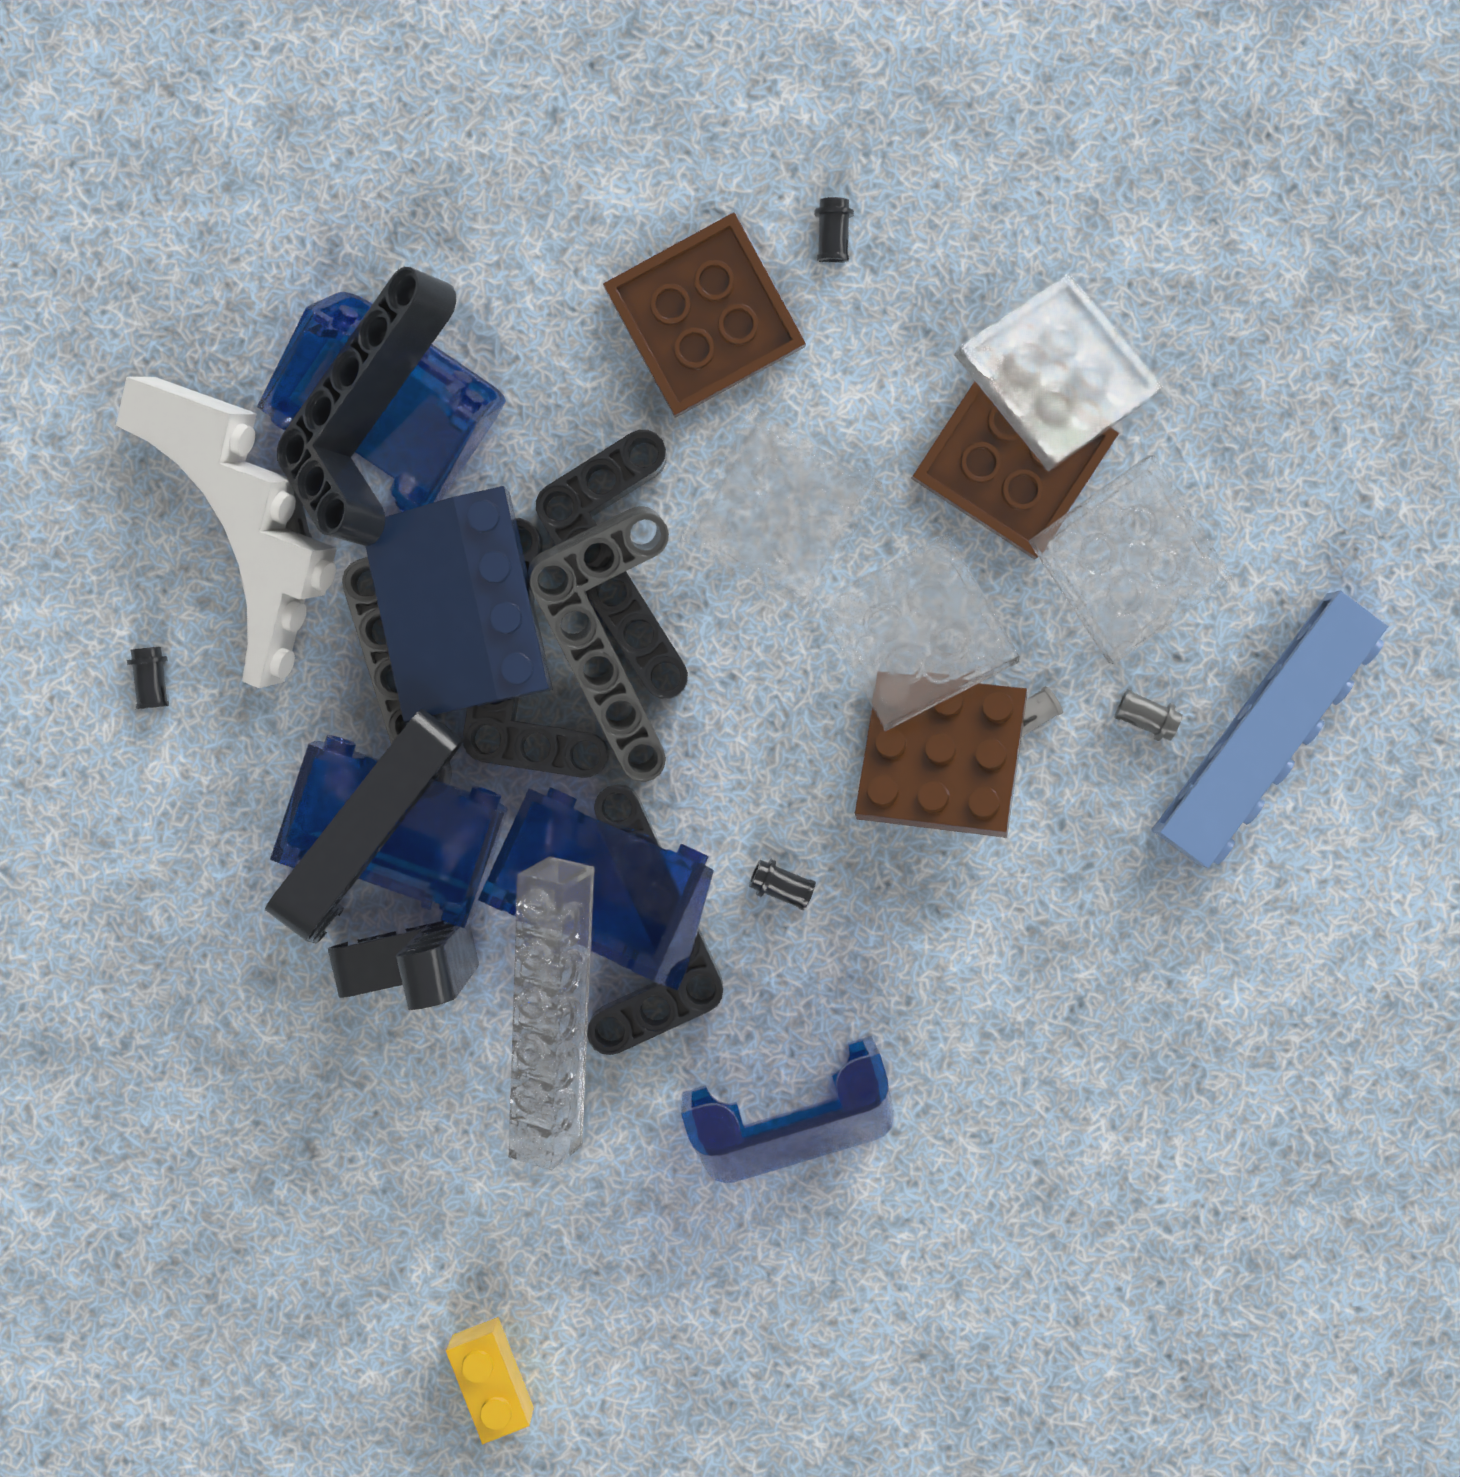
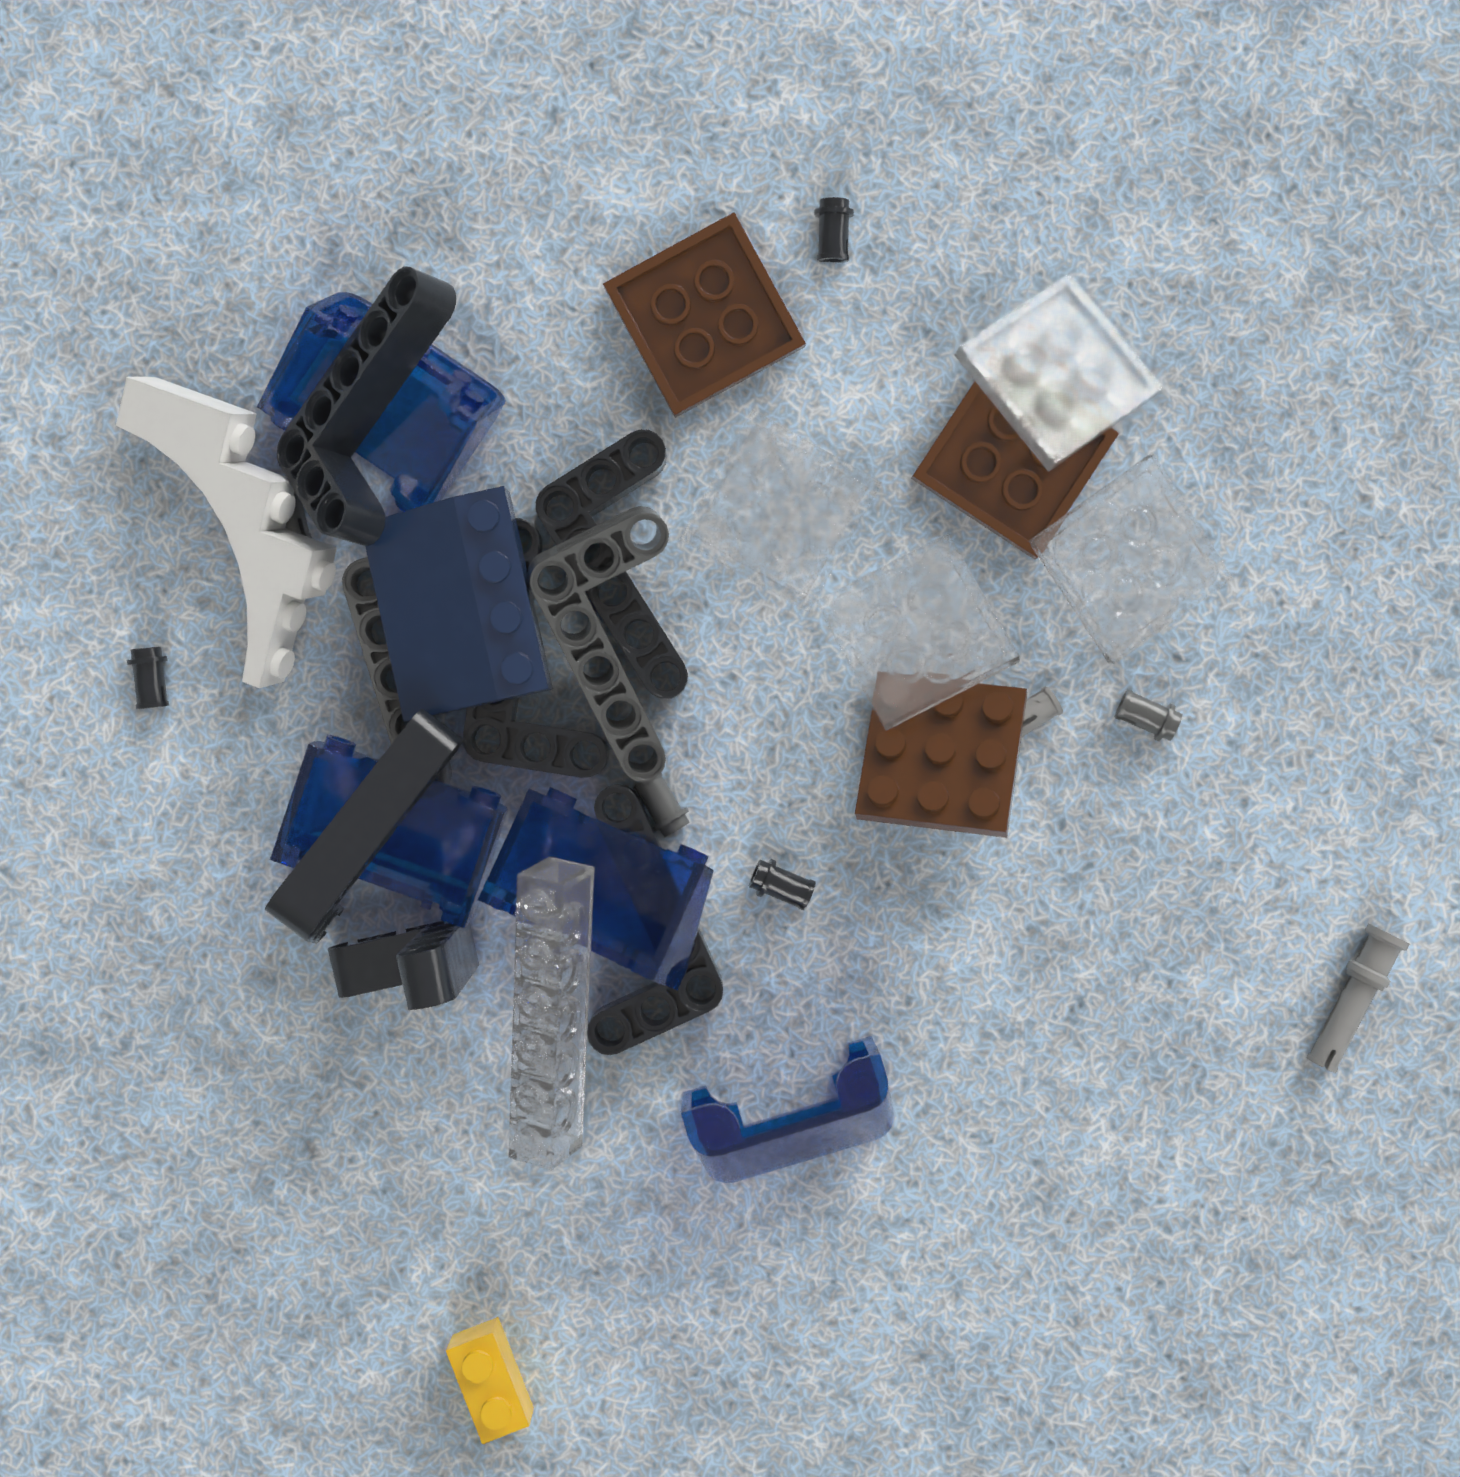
(662, 806): none -> dark grey pin
(1270, 729): medium blue brick -> none
(1366, 976): none -> light grey pin

